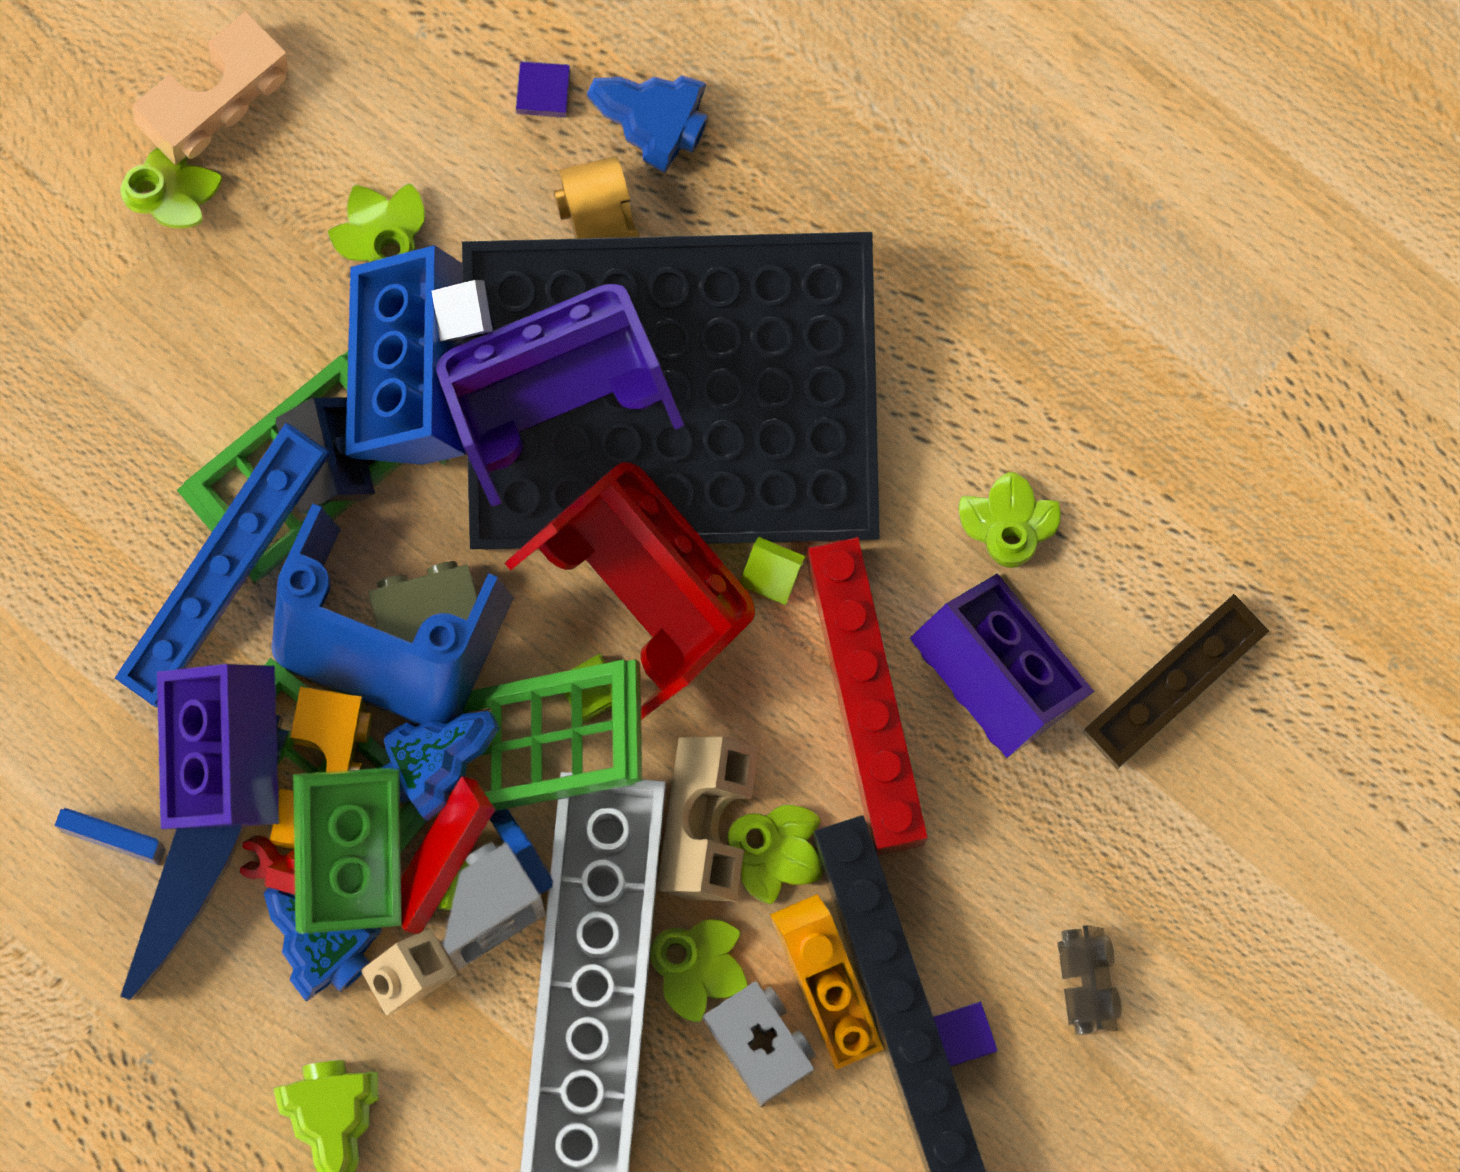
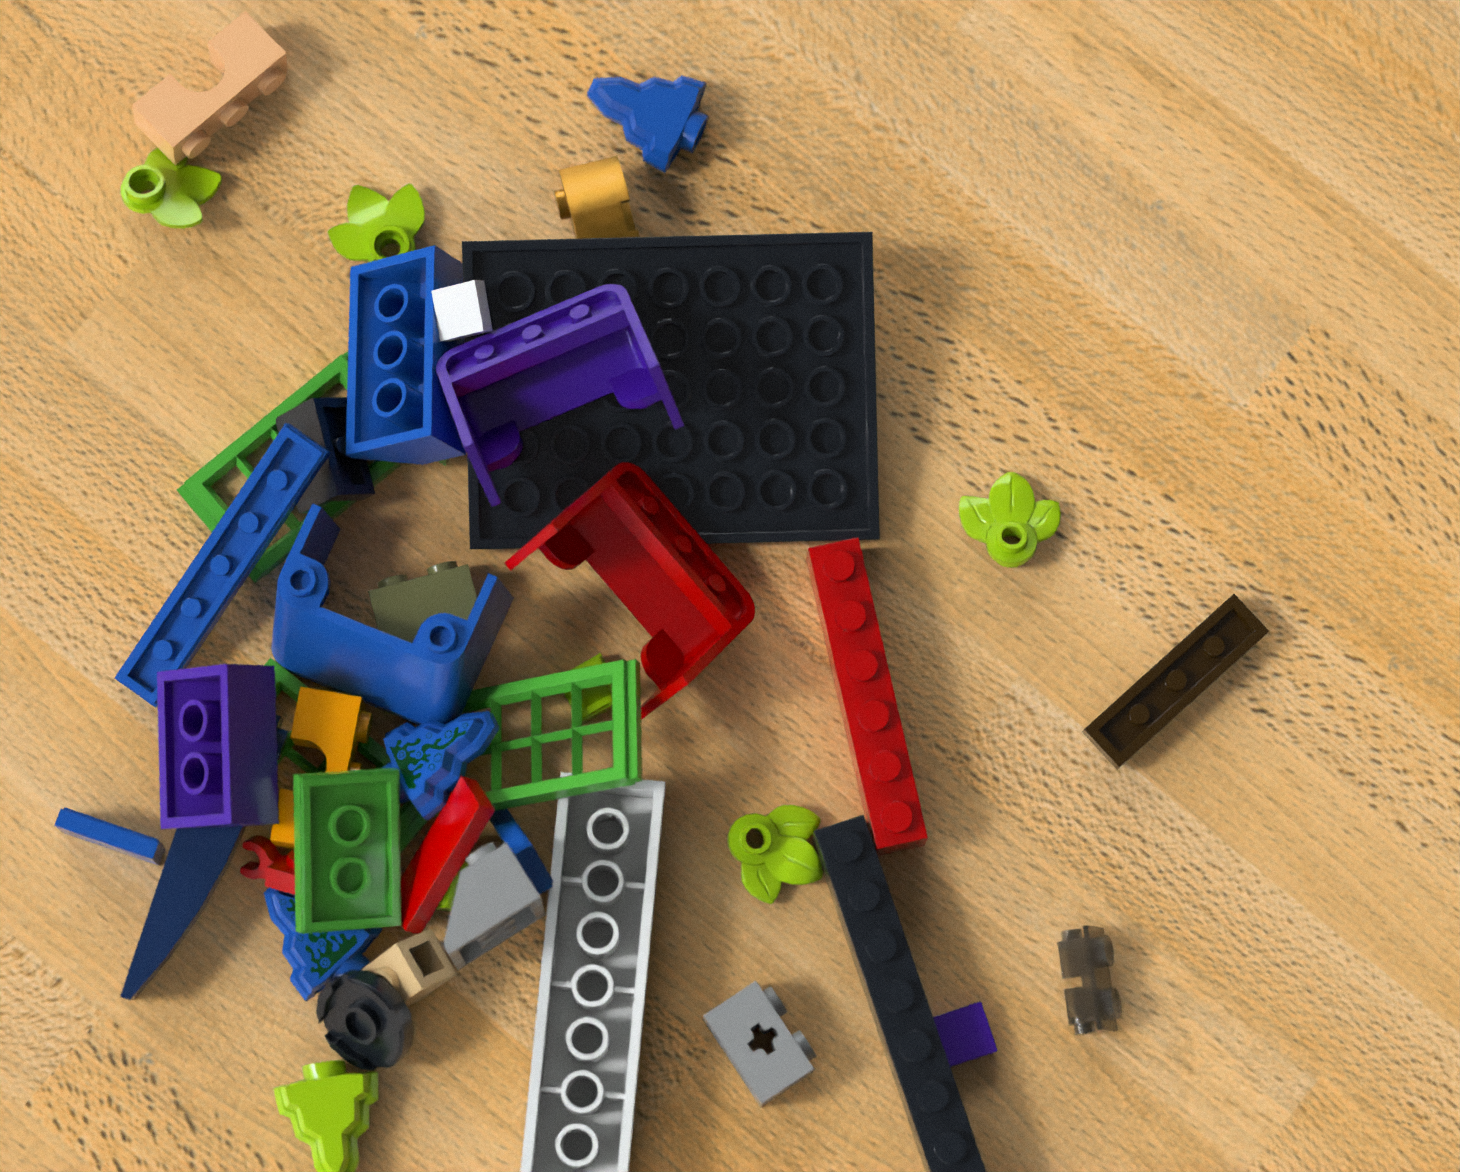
(365, 1020): none -> black tile
(543, 89): dark purple tile -> none
(704, 972): lime plate -> none
(705, 780): tan arch -> none
(772, 570): lime tile -> none
(827, 980): light orange slope -> none
(1001, 664): dark purple slope -> none

